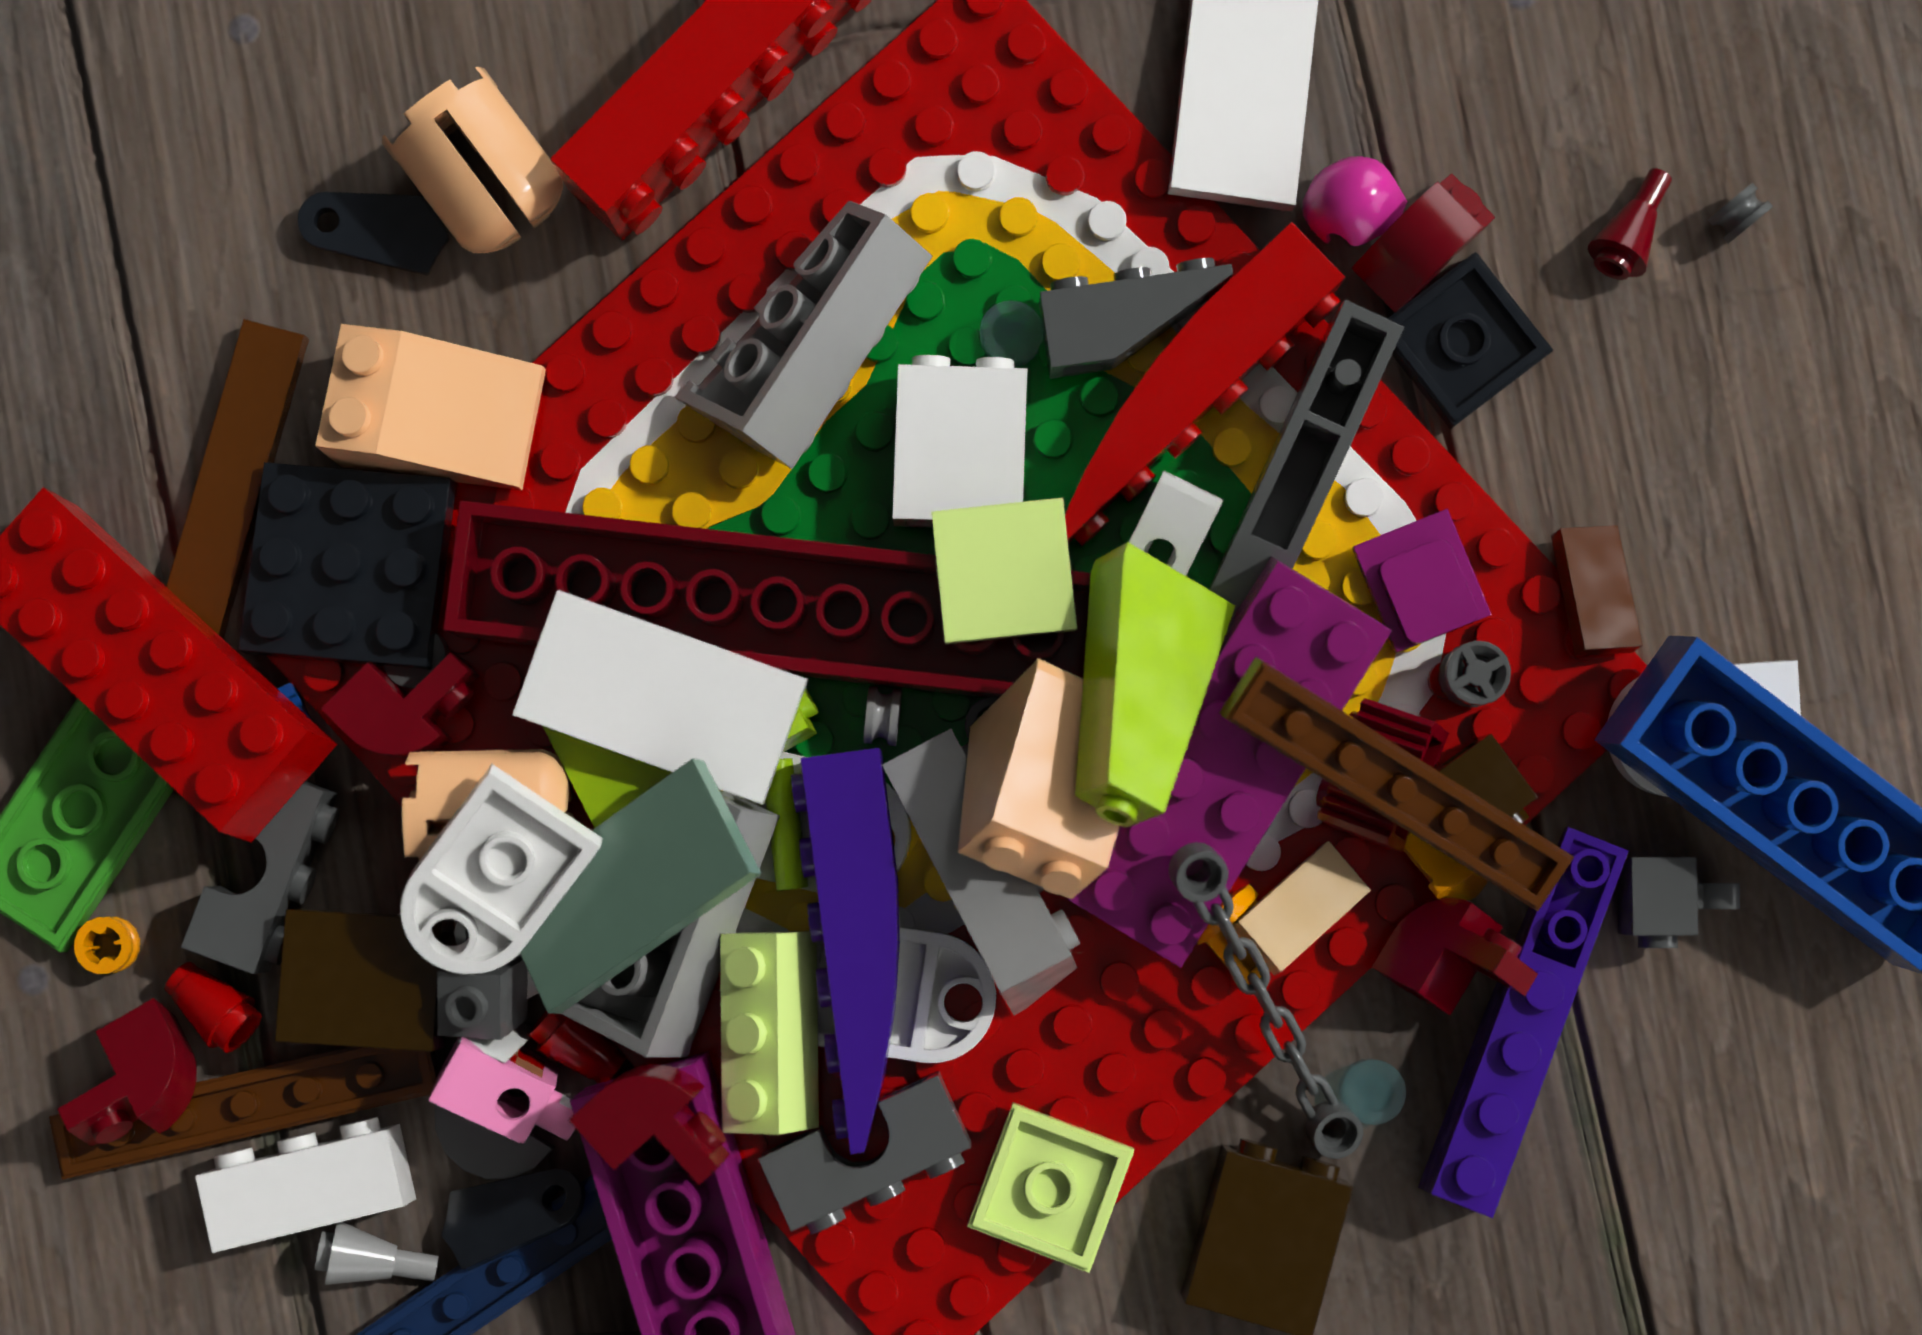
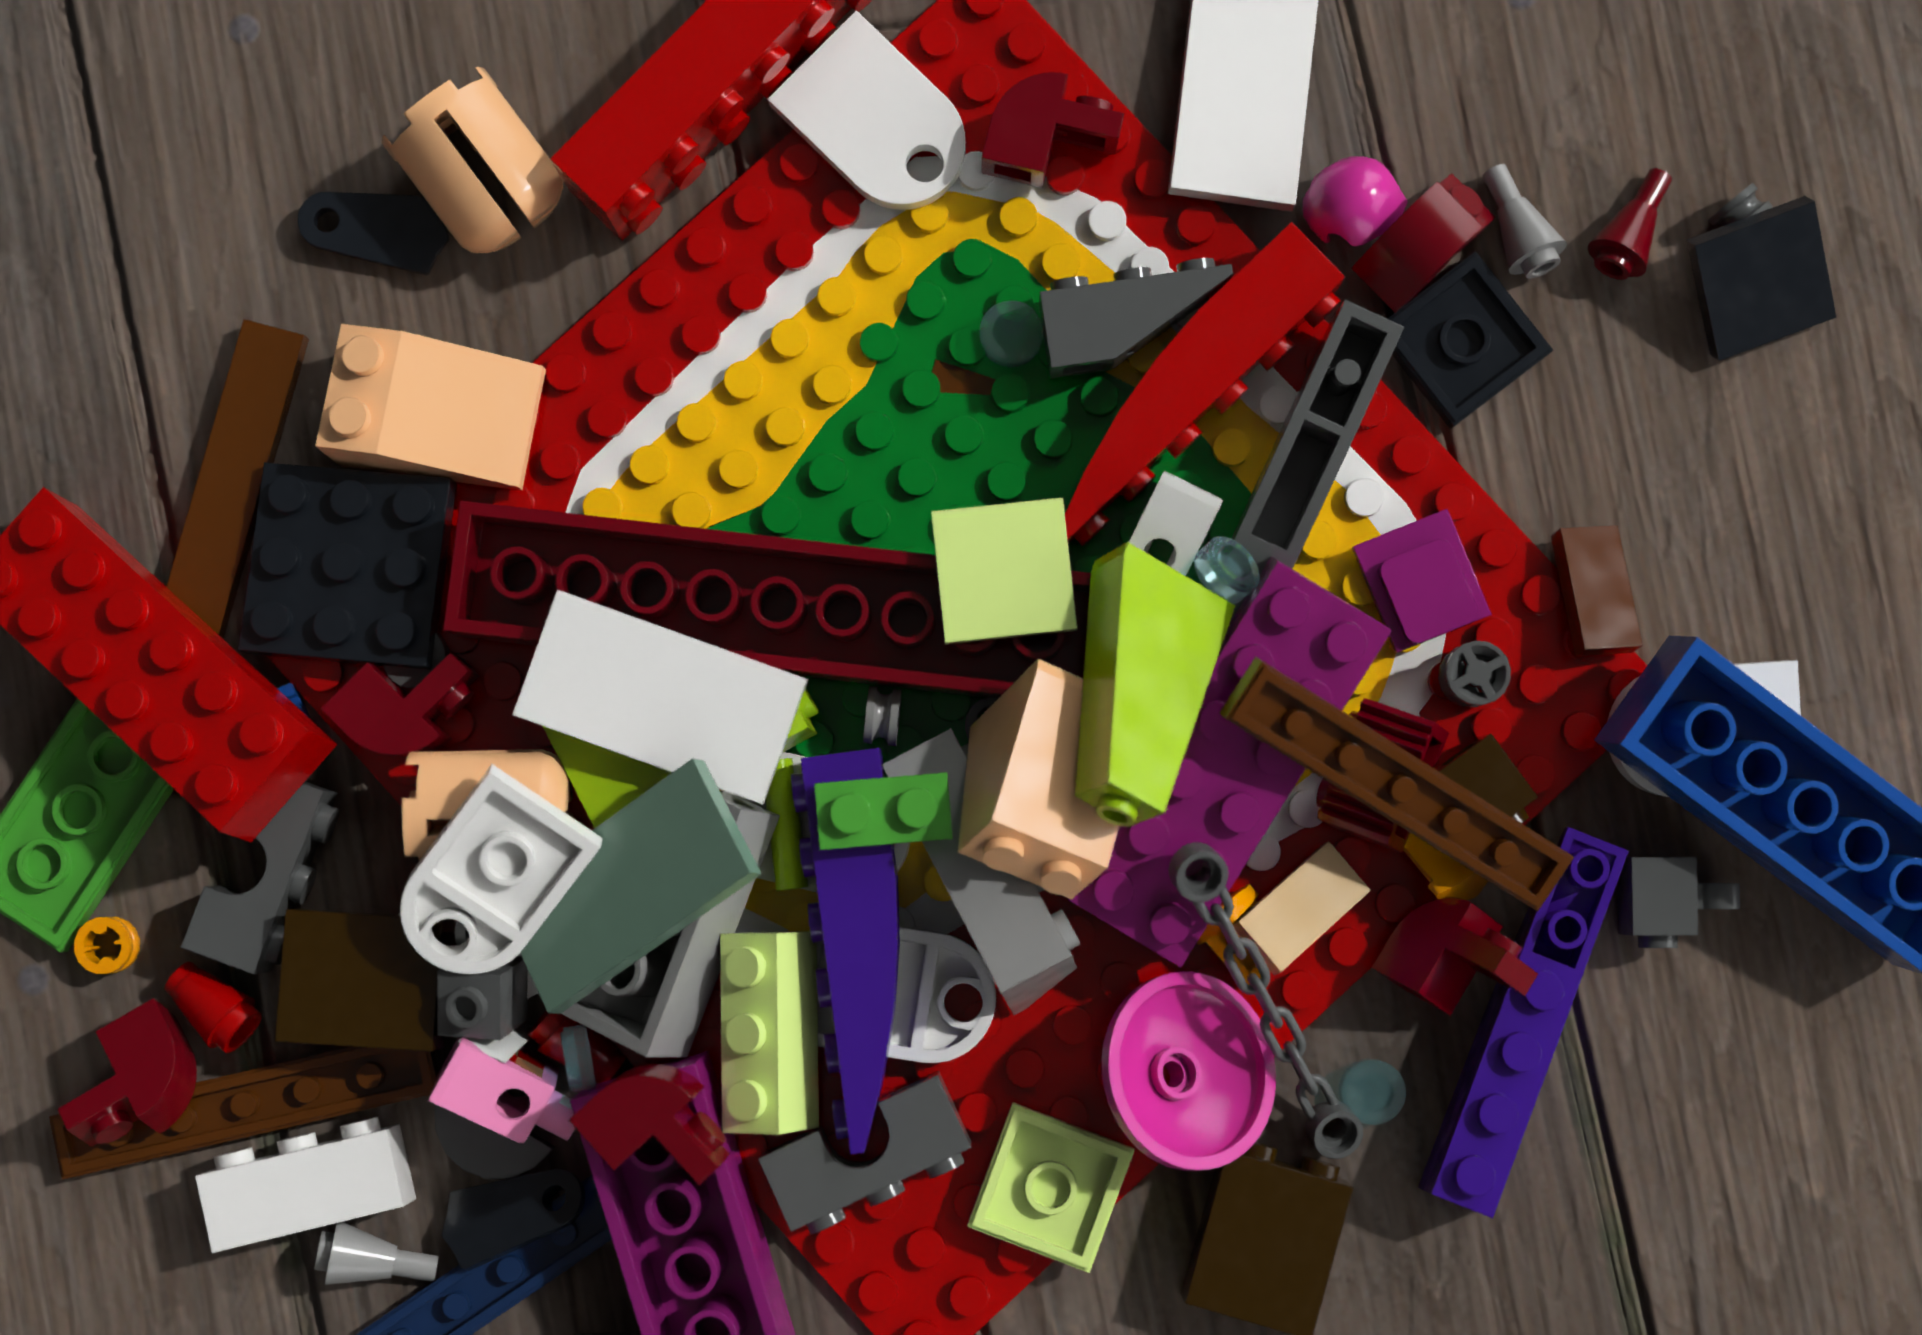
(578, 1058): none -> clear light blue tile
(810, 335): light grey wedge -> none
(871, 114): none -> white tile
(883, 811): none -> bright green plate
(957, 436): white brick -> none
(1036, 115): none -> dark red brick
(1216, 1066): none -> dark pink dish
(1227, 569): none -> clear light blue tile
(1527, 237): none -> light grey cone
(1761, 278): none -> black tile

